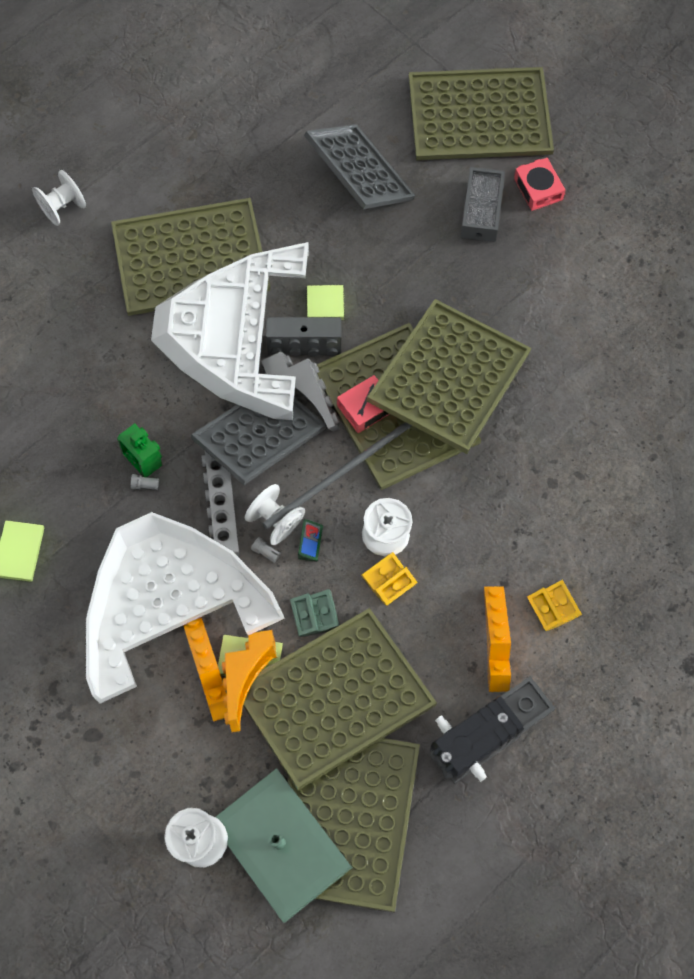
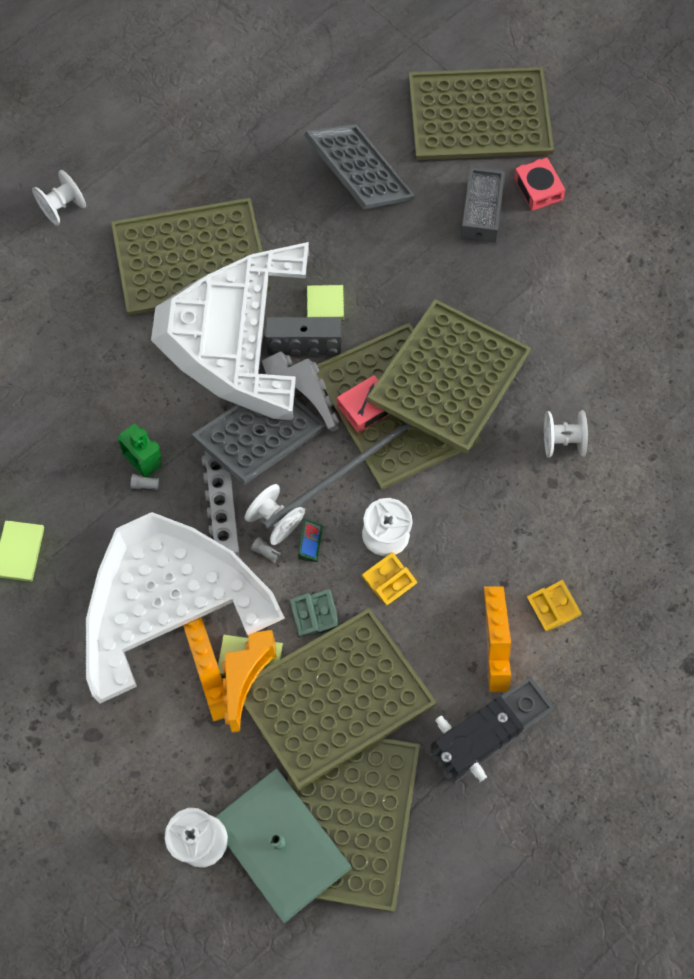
(566, 433): none -> white piece

